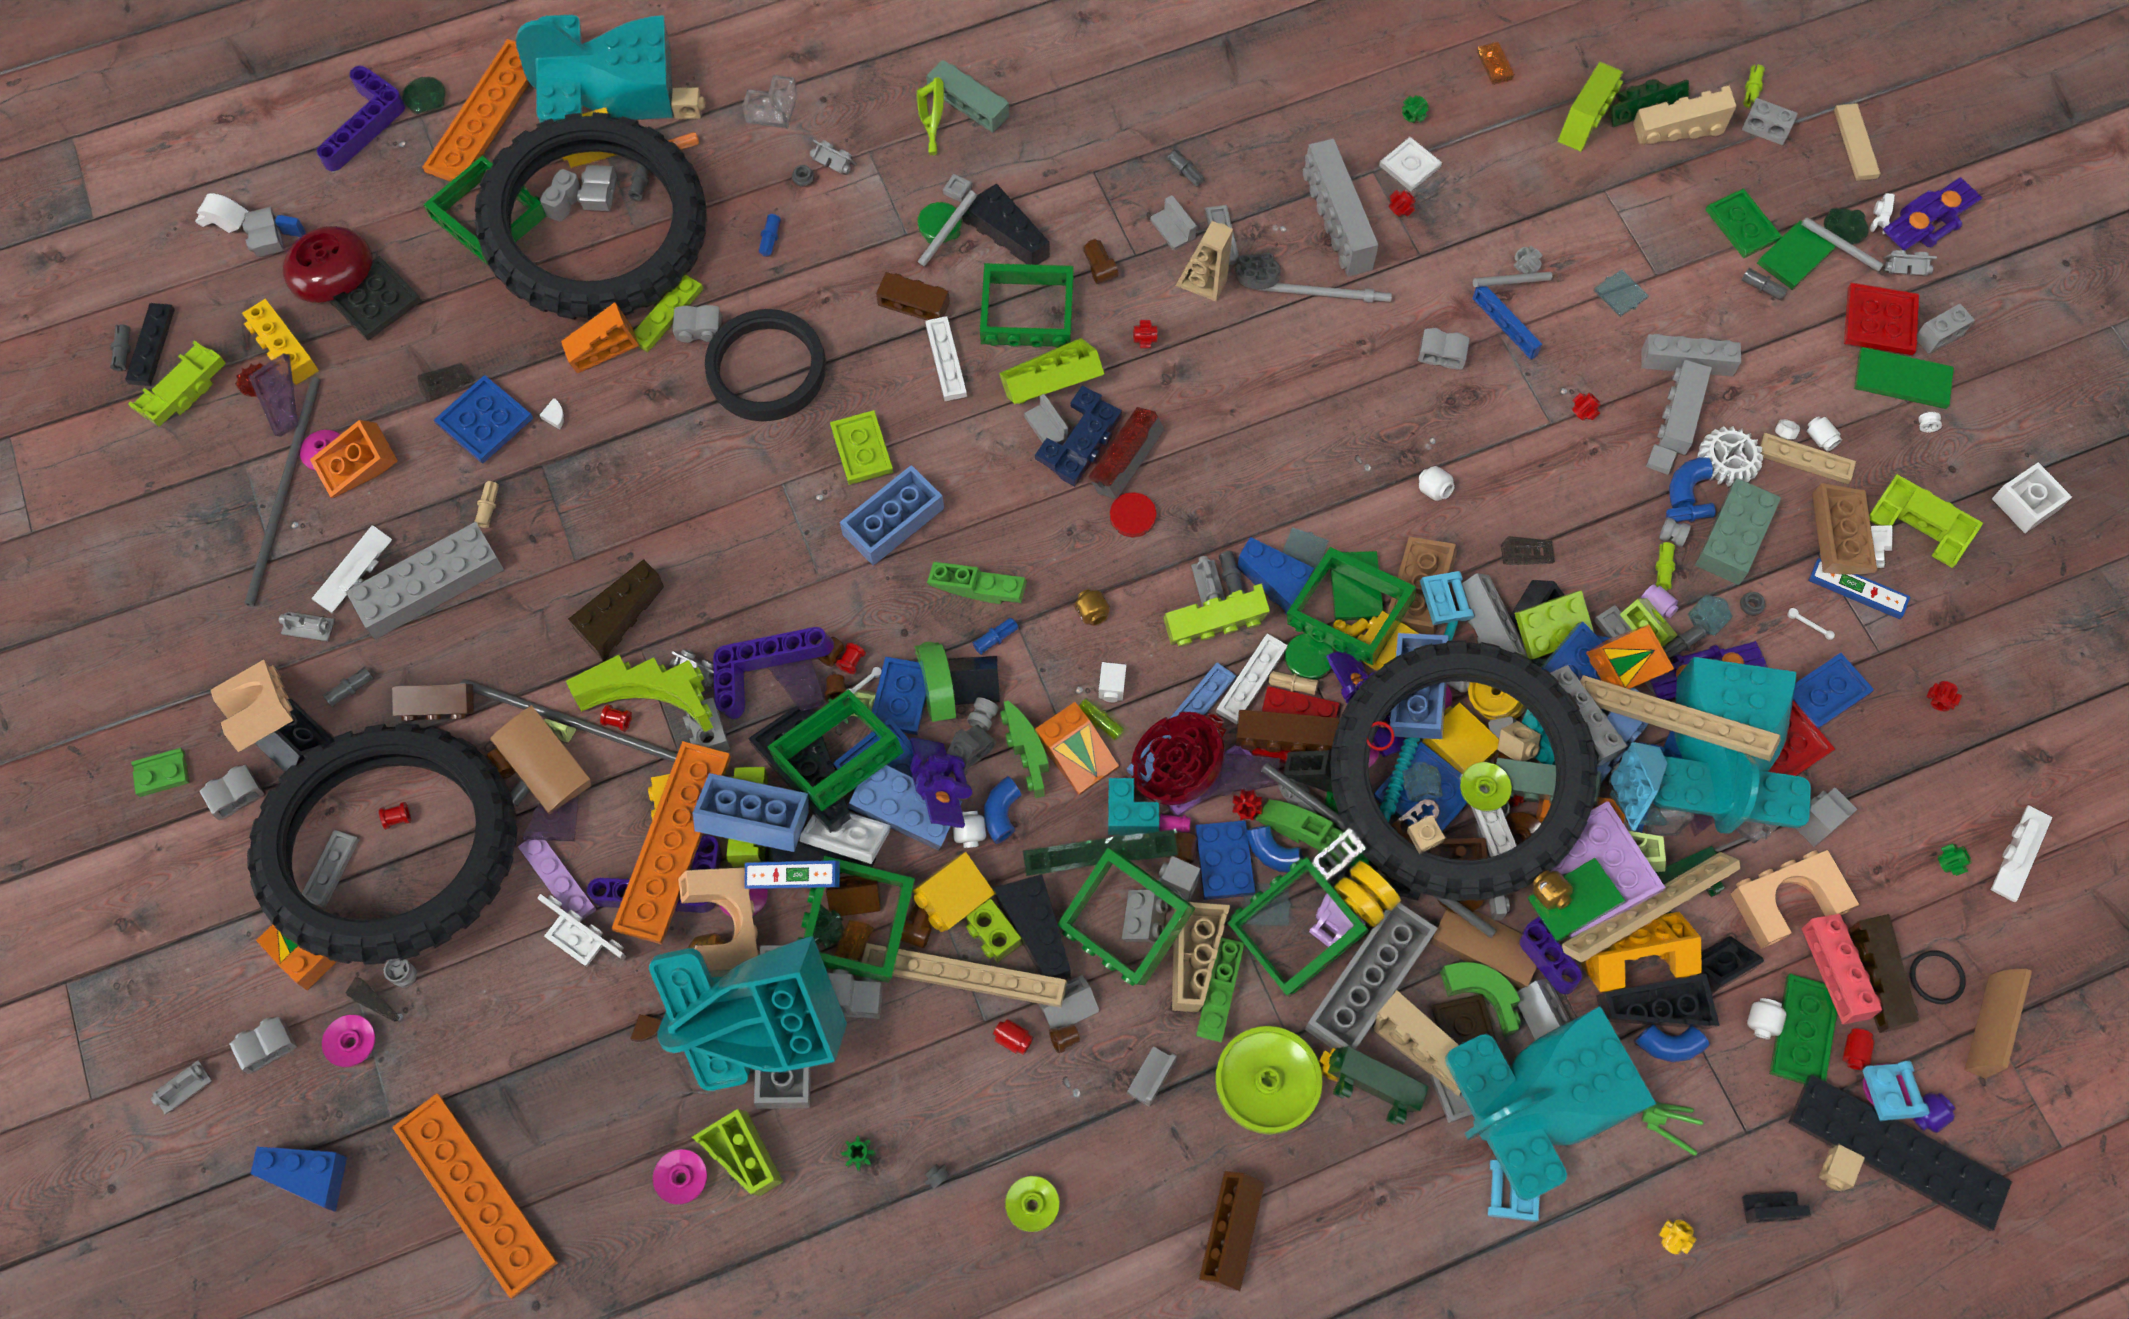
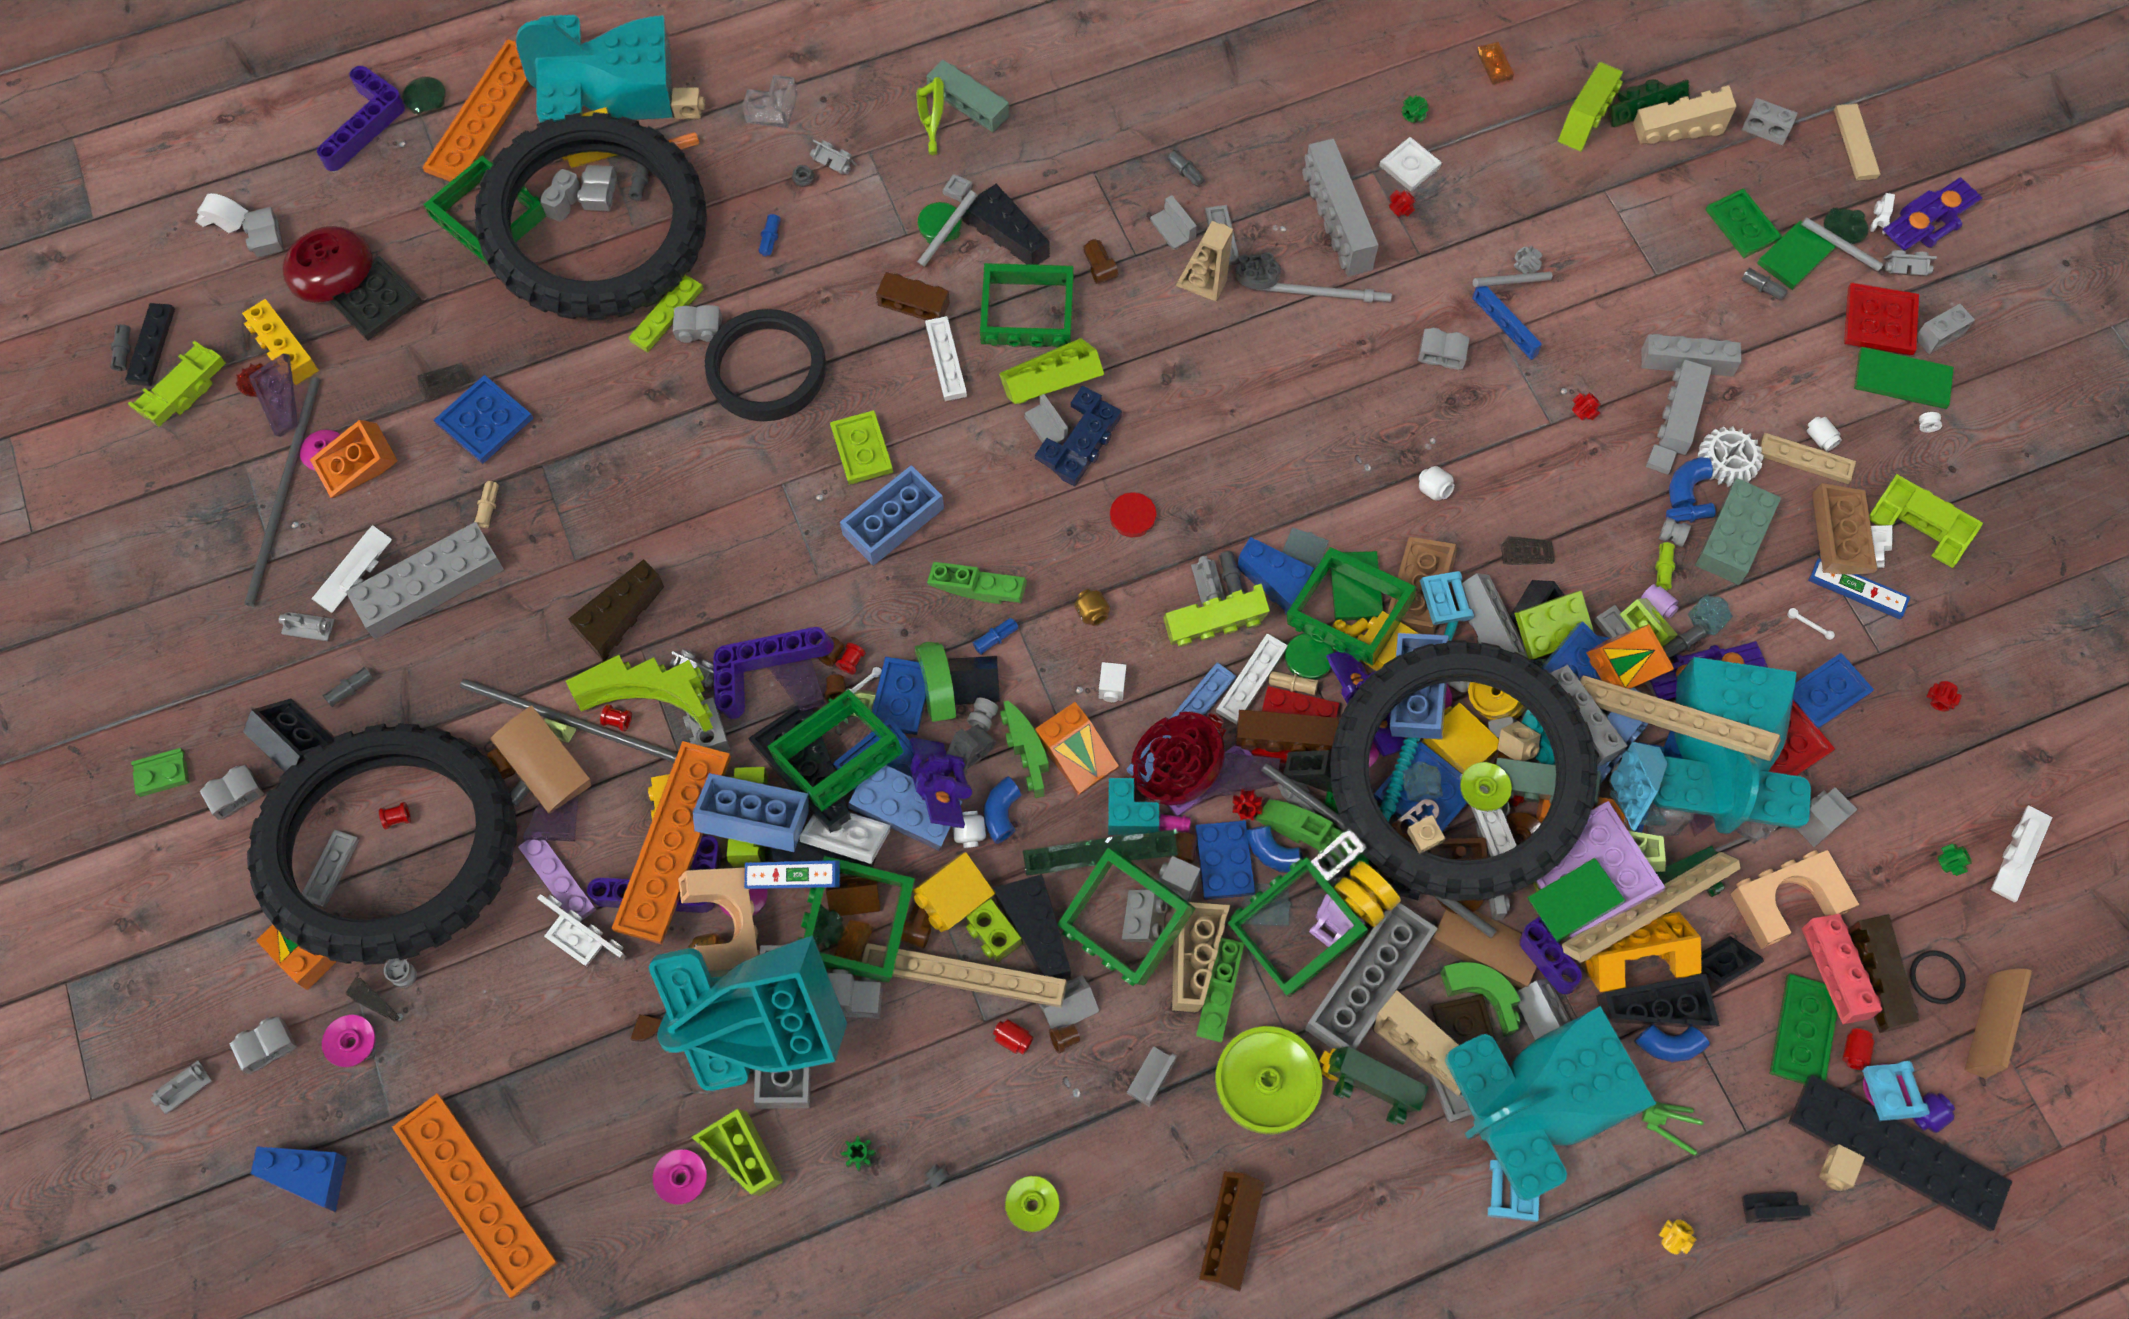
(263, 700): light nougat arch -> none
(290, 226): blue tile -> none
(432, 701): brick -> none
(553, 414): white tile -> none
(600, 339): orange wedge -> none
(1101, 719): clear neon green pin -> none
(1126, 452): clear red piece -> none
(1145, 334): red gear -> none
(1392, 737): red piece -> none
(1552, 890): pearl gold head -> none
(1621, 293): clear light blue piece -> none
(1753, 85): lime pin -> none
(1757, 599): dark grey plate -> none
(1766, 1018): white head -> none
(1787, 429): white tile -> none
(2031, 497): white brick -> none

